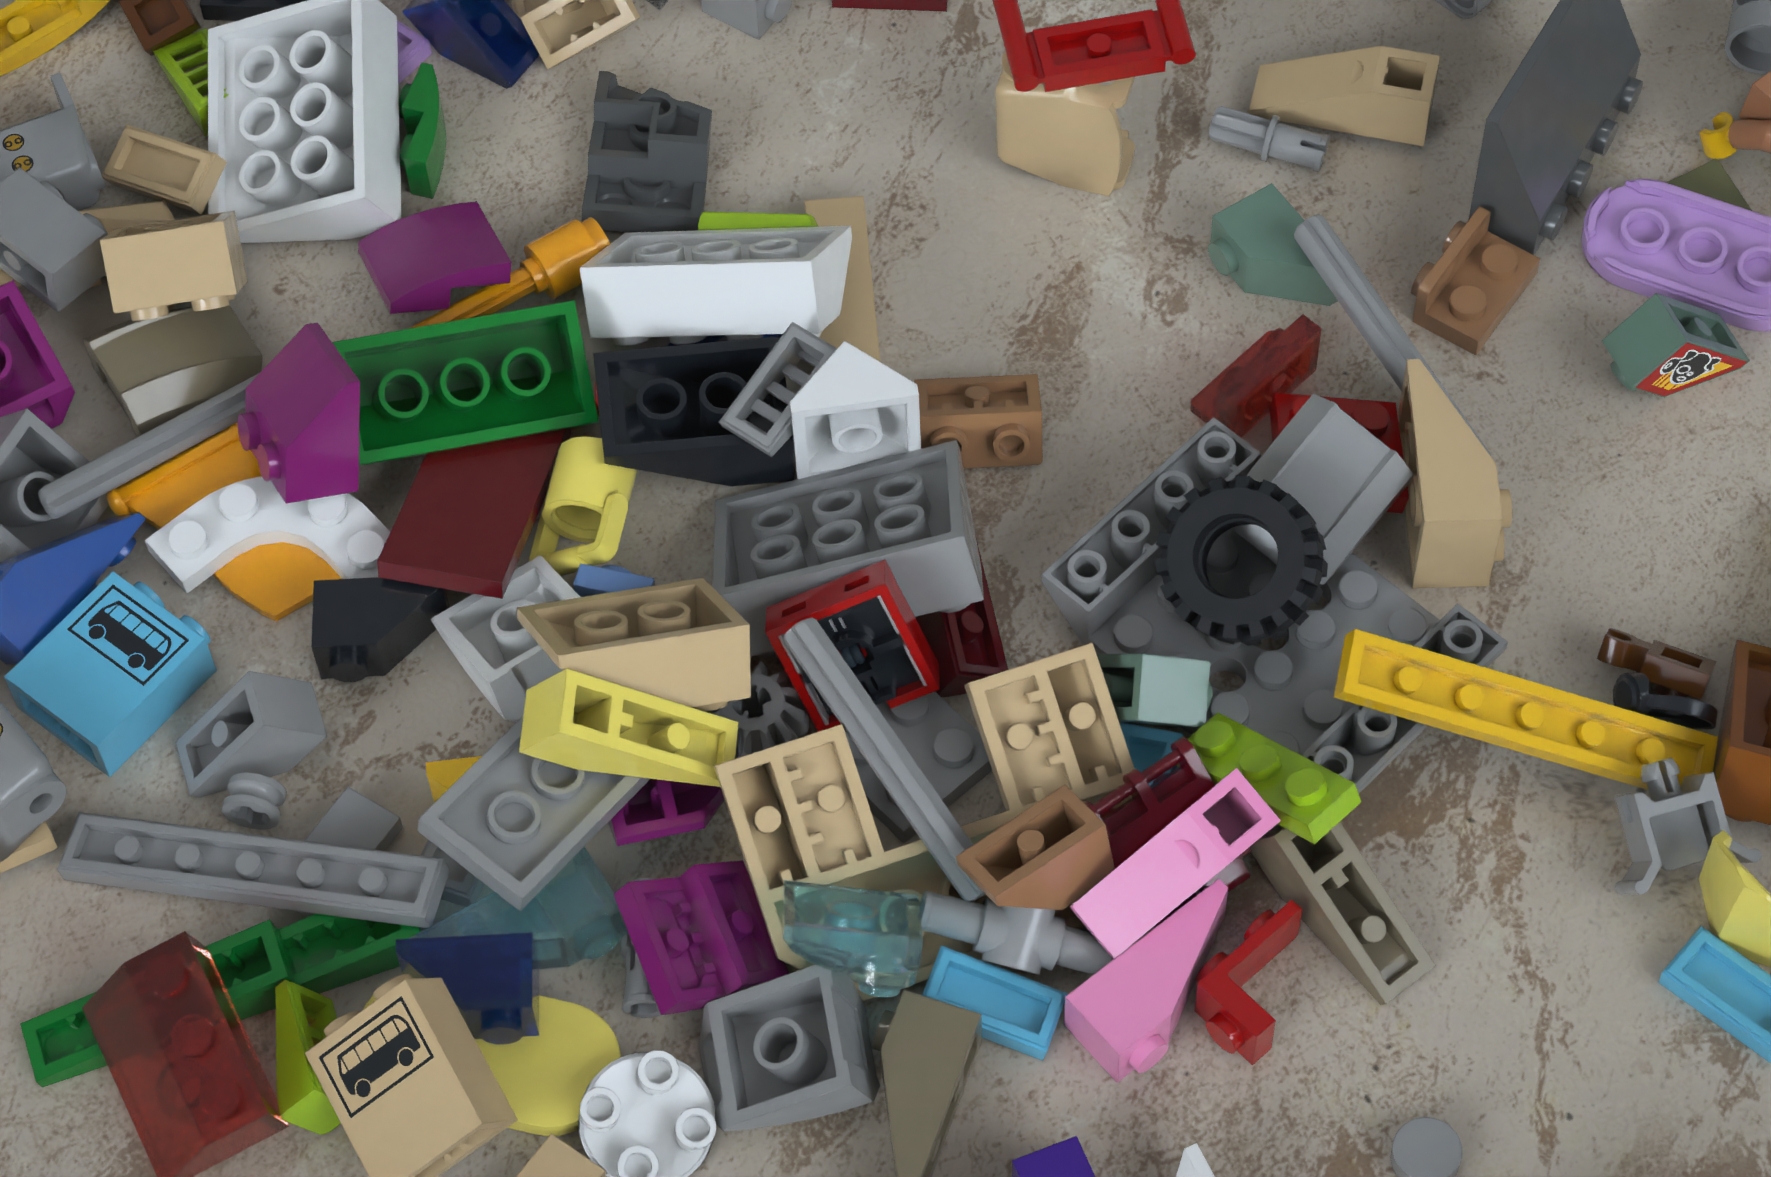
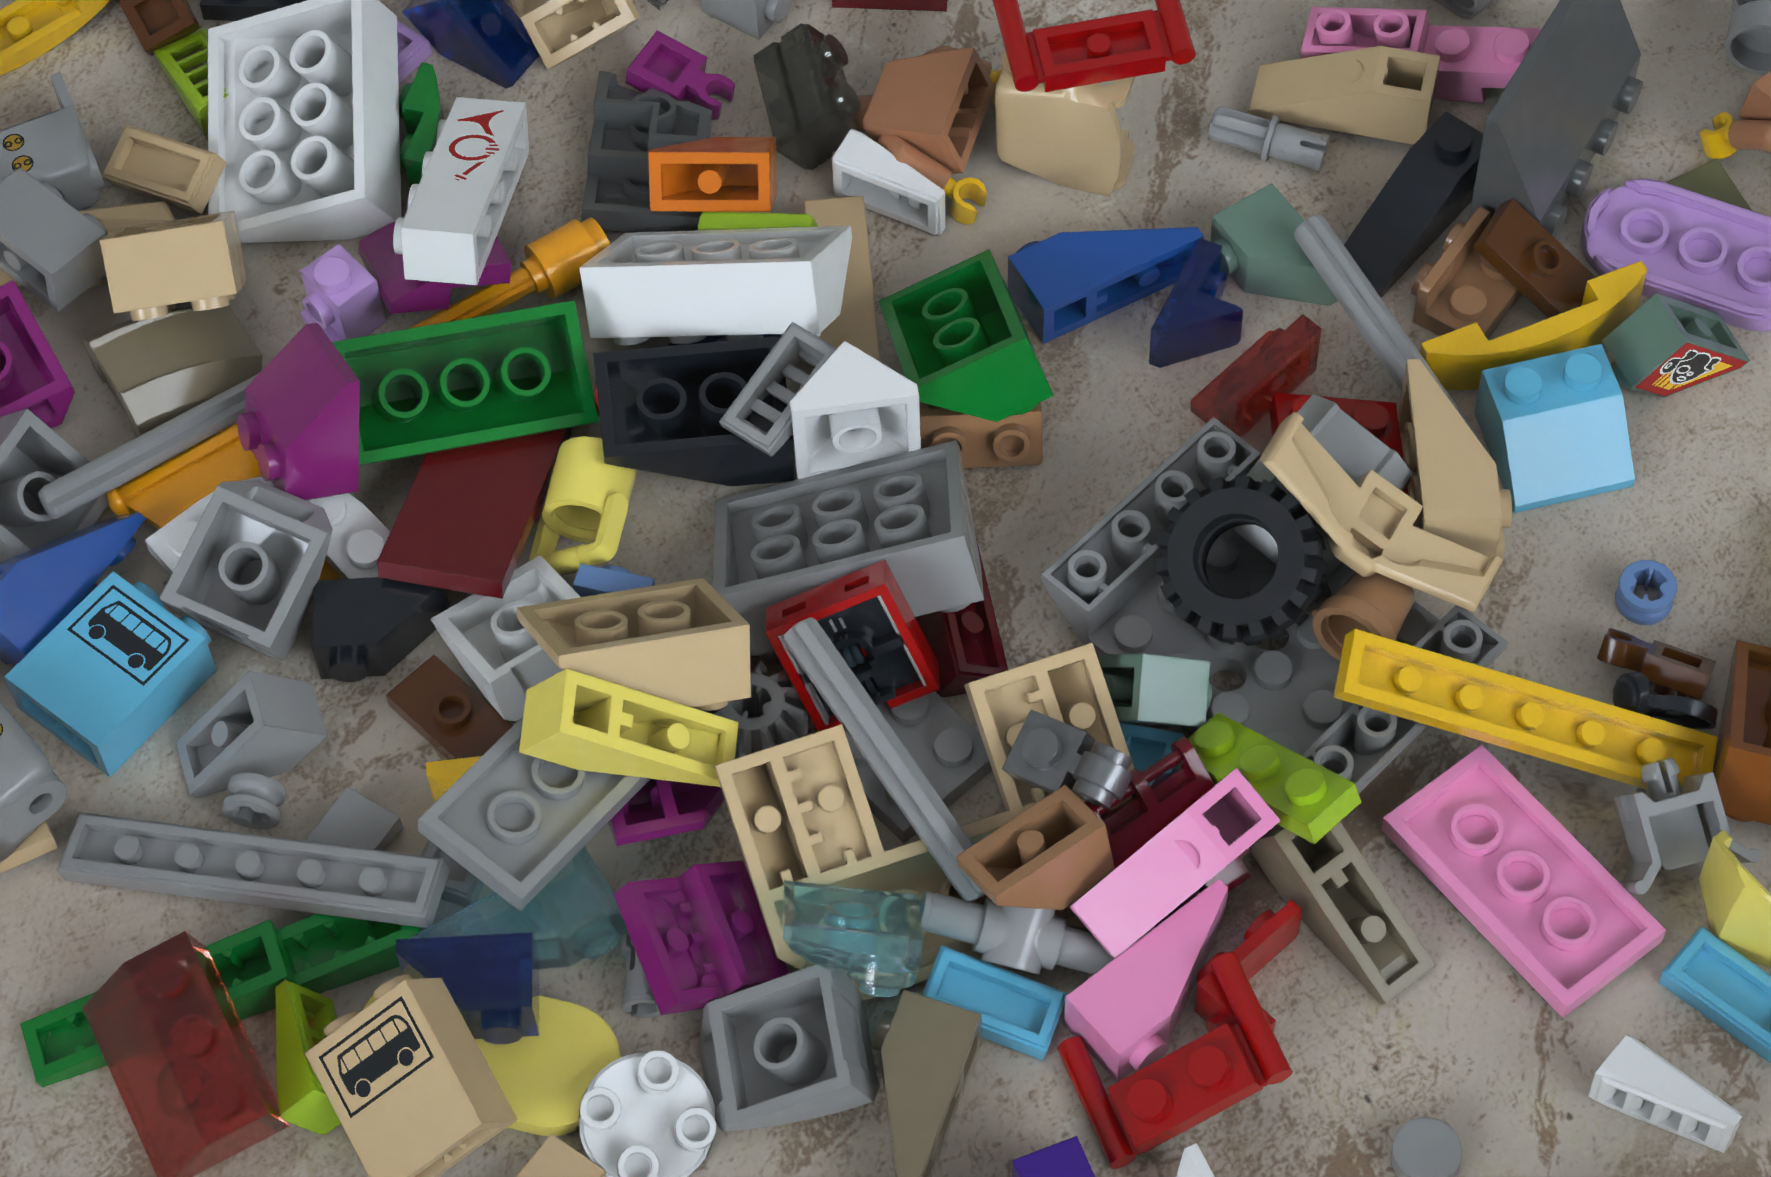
(251, 566): none -> light grey slope
(341, 296): none -> lavender brick
(447, 711): none -> reddish brown plate
(463, 191): none -> white brick
(678, 72): none -> magenta plate
(714, 175): none -> orange slope
(807, 95): none -> clear smoke brick
(887, 185): none -> white slope
(930, 116): none -> nougat torso
(966, 342): none -> green slope
(1059, 754): none -> flat silver plate
(1093, 273): none -> blue slope
(1184, 1084): none -> red plate
(1194, 316): none -> clear blue slope
(1365, 604): none -> medium nougat piece
(1374, 521): none -> tan plate
(1417, 202): none -> black slope
(1468, 55): none -> bright pink slope
(1523, 880): none -> bright pink plate
(1533, 260): none -> reddish brown plate
(1556, 427): none -> medium azure slope
(1607, 301): none -> yellow slope
(1647, 574): none -> medium blue bush
(1659, 1093): none -> white slope

